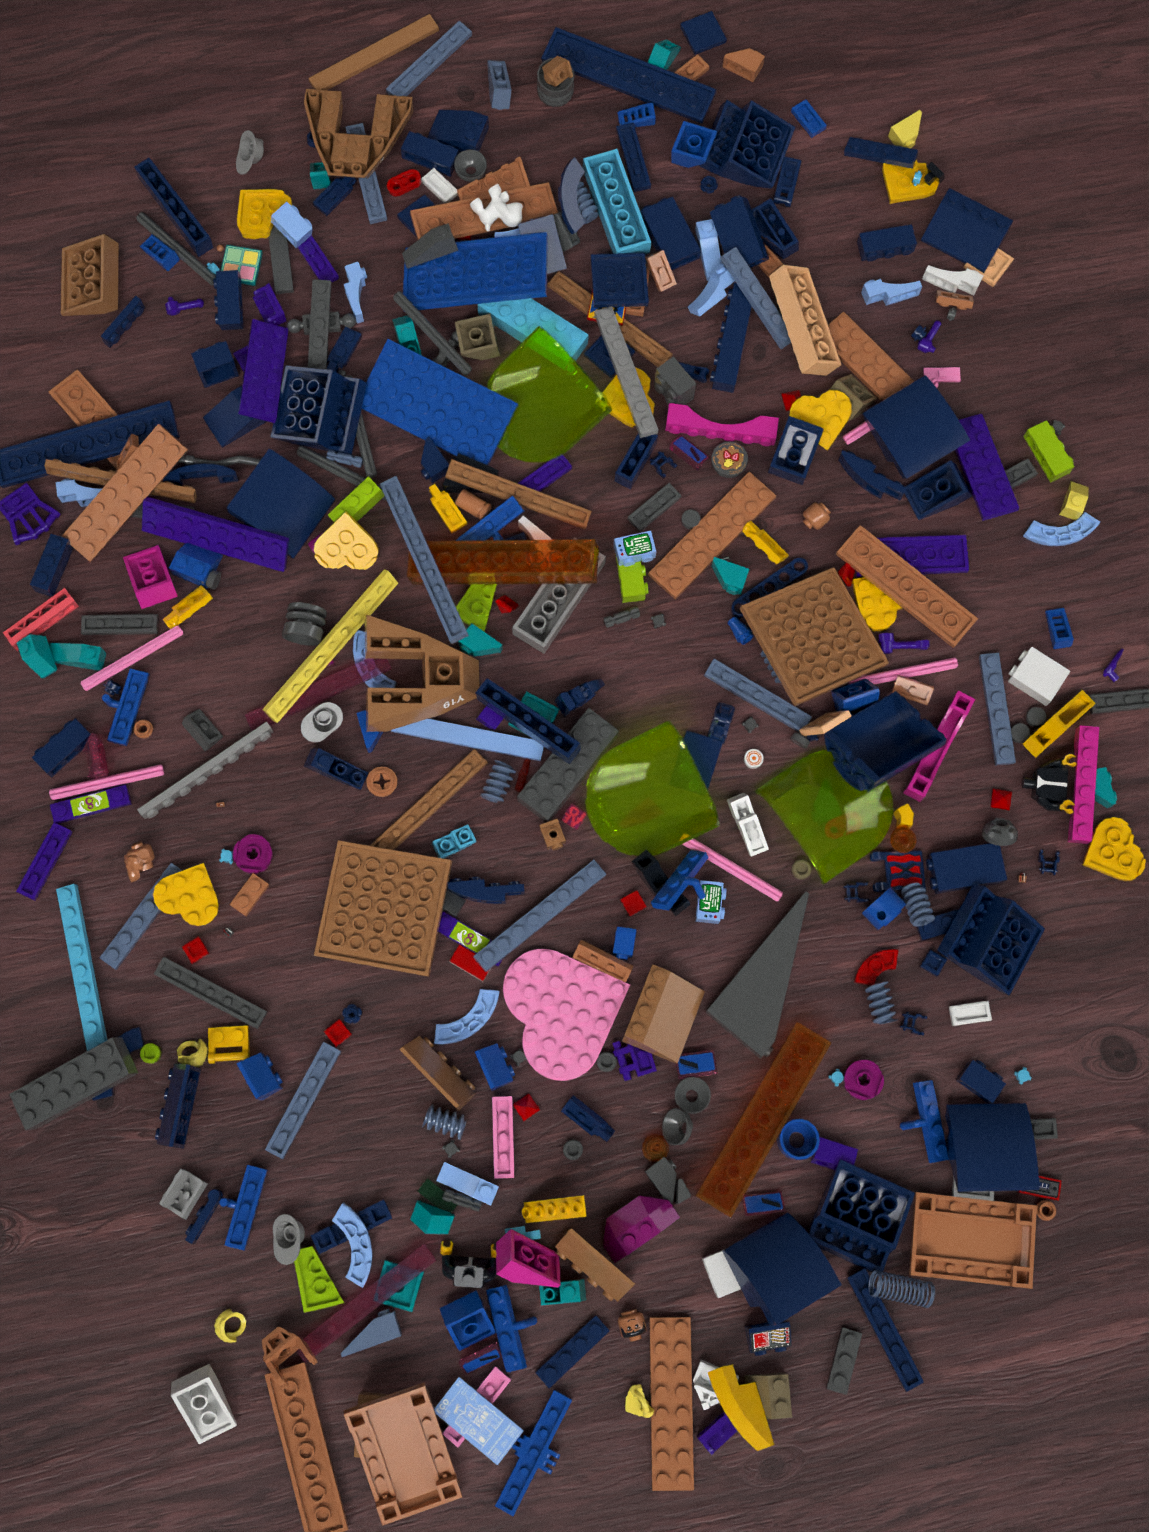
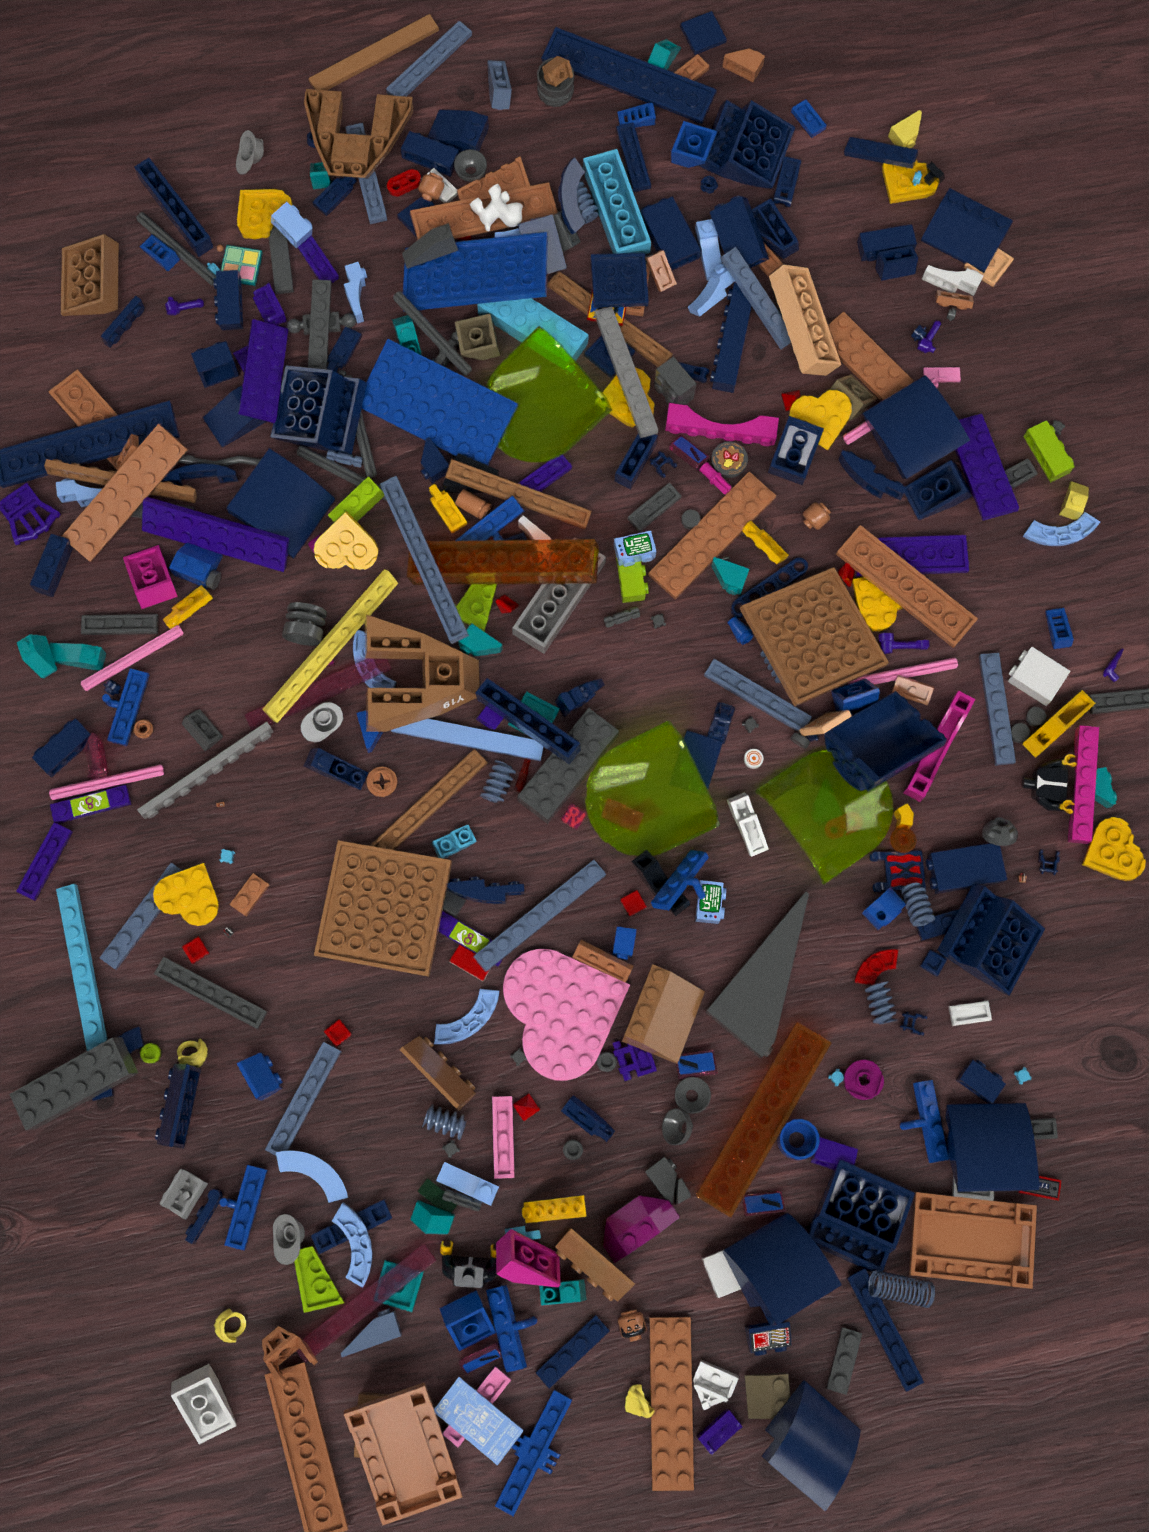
(44, 621): coral fence -> none
(138, 859): nougat head -> none
(228, 1037): yellow plate -> none
(244, 861): magenta plate -> none
(316, 1169): none -> light blue tile
(352, 1019): dark blue plate -> none
(431, 187): none -> nougat head
(494, 1066): blue slope -> none
(552, 826): medium nougat brick -> none
(621, 815): none -> clear orange slope
(650, 1144): clear orange cone -> none
(715, 478): none -> dark pink axle
(736, 870): bright pink axle -> none
(742, 1407): yellow slope -> none
(801, 869): dark tan tile -> none
(812, 1444): none -> dark blue slope
(848, 887): dark blue piece -> none
(890, 293): light blue slope -> none
(896, 263): none -> dark blue brick
(1001, 799): red slope -> none
(1051, 1210): nougat plate -> none

